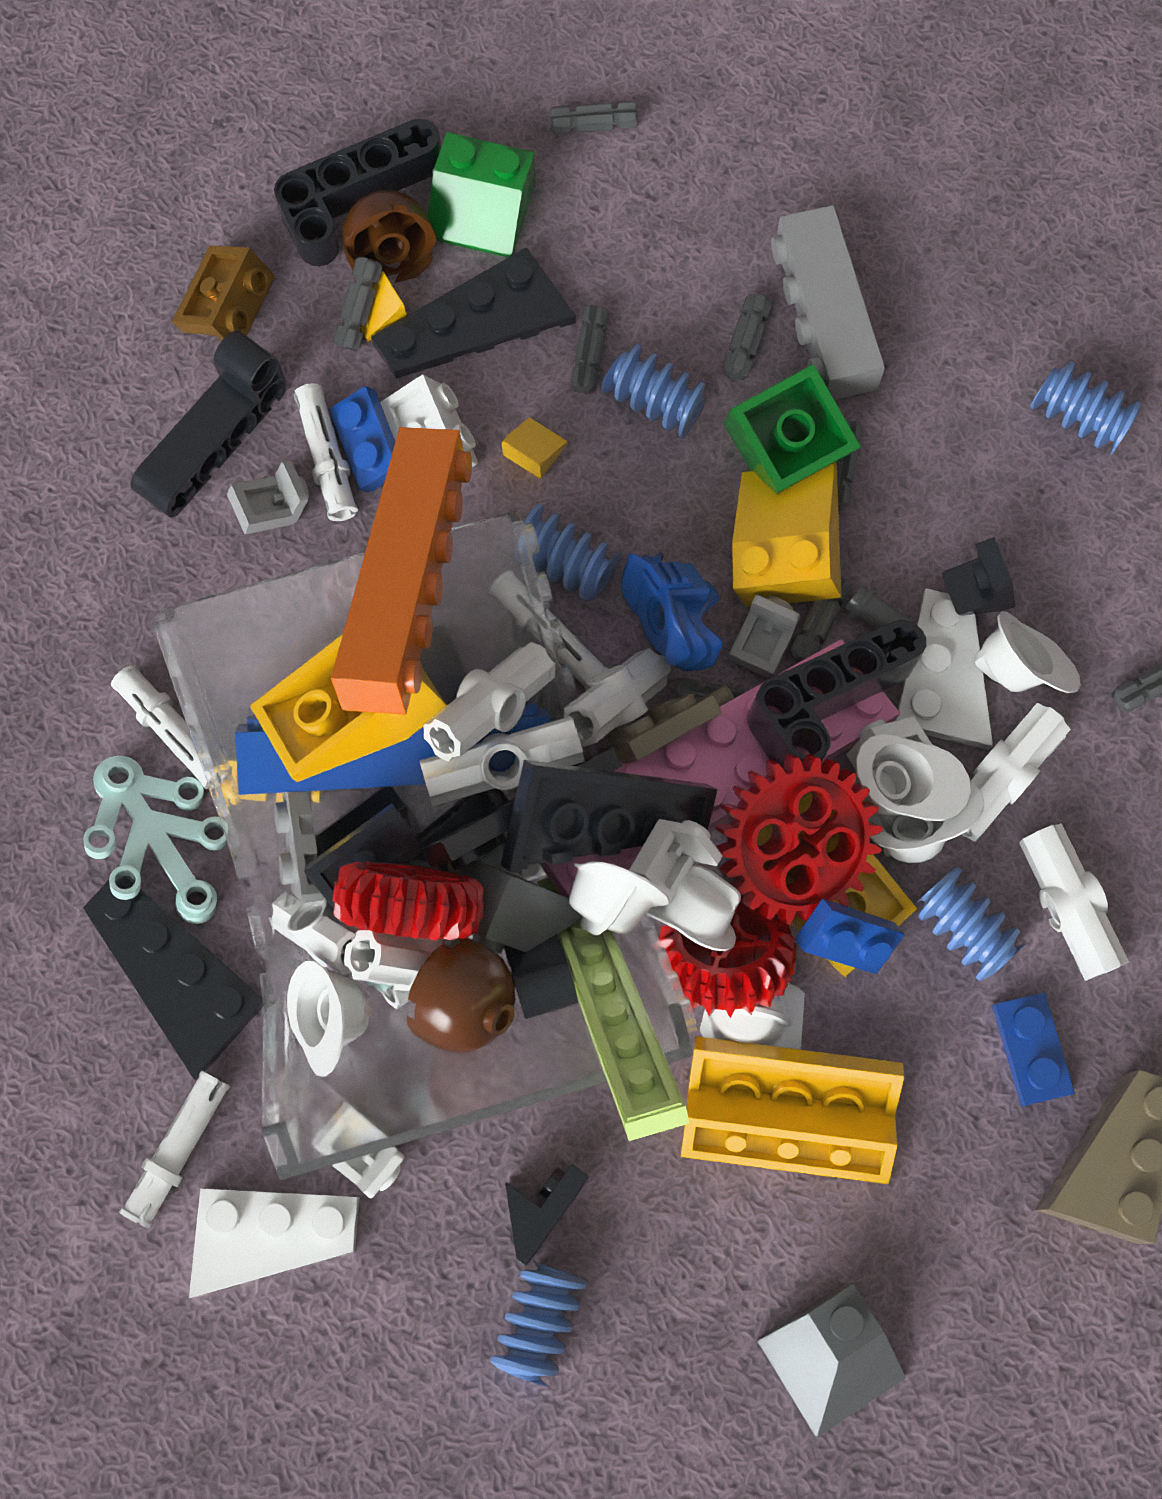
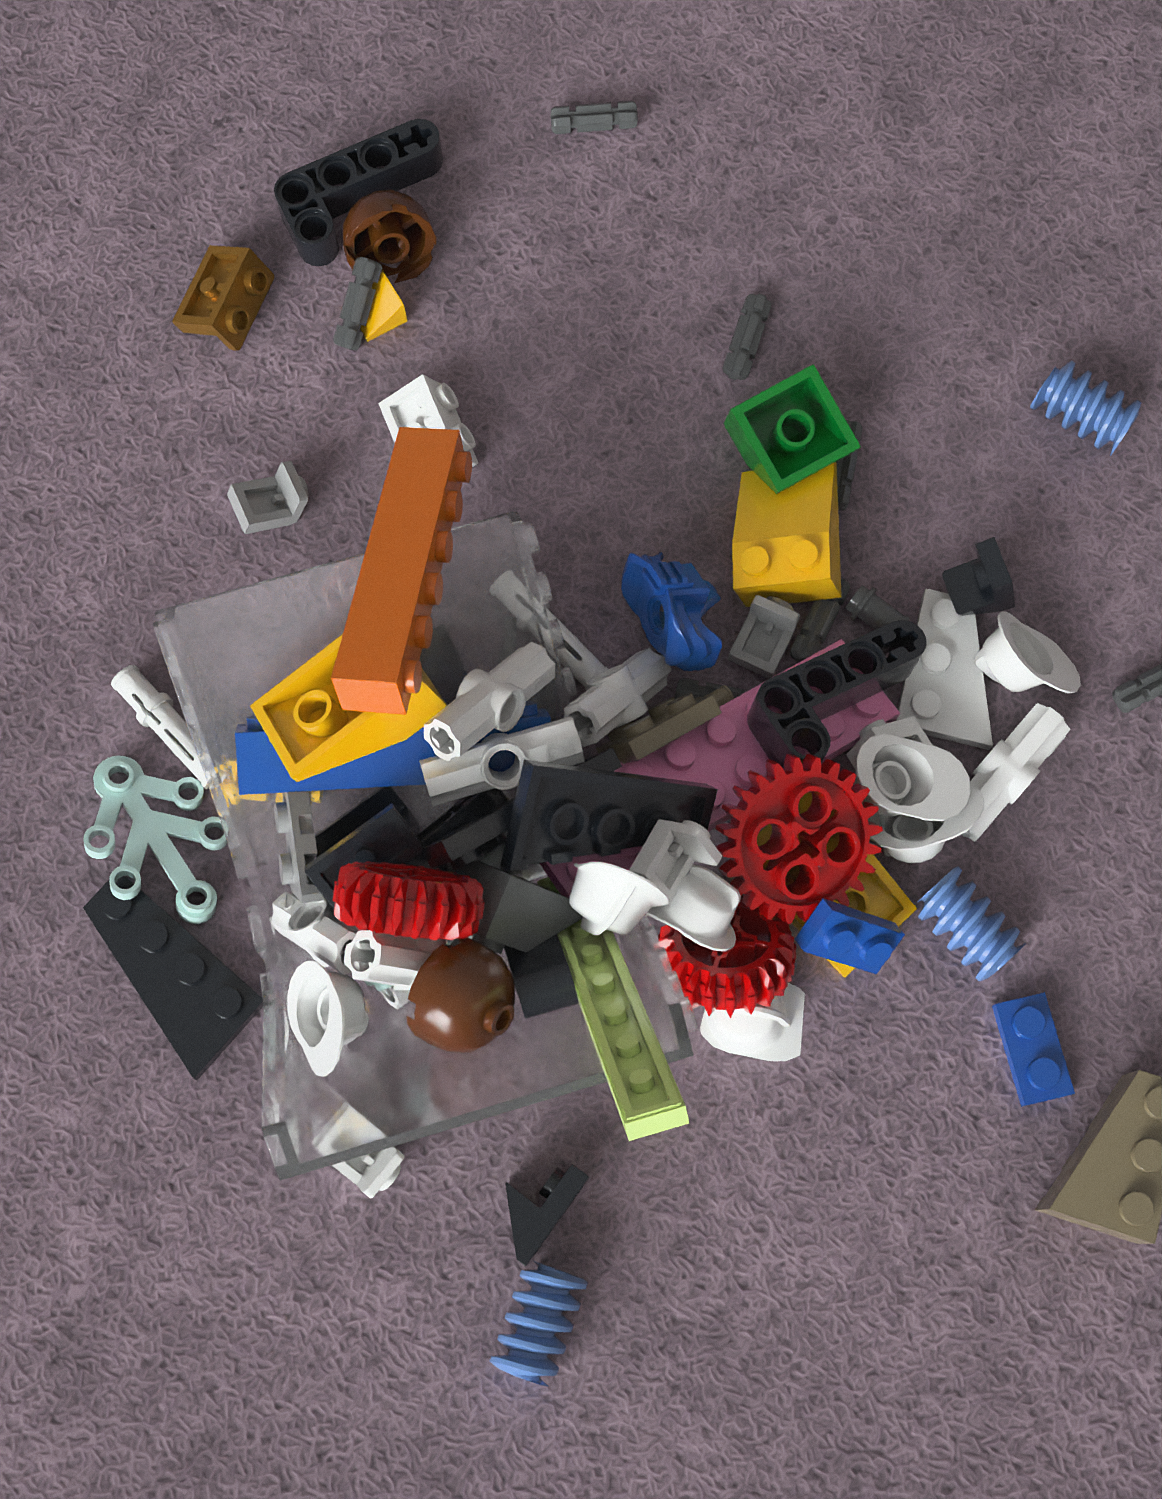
(174, 1150): white pin -> none
(212, 427): black beam -> none
(266, 1233): white wing -> none
(330, 469): white pin -> none
(364, 437): blue plate -> none
(481, 194): green slope -> none
(490, 309): black wing -> none
(533, 447): yellow slope -> none
(570, 558): medium blue piece -> none
(589, 349): dark grey axle -> none
(655, 390): medium blue piece -> none
(792, 1110): yellow slope -> none
(827, 301): light grey brick -> none
(832, 1358): dark grey slope -> none
(1074, 901): white piece -> none

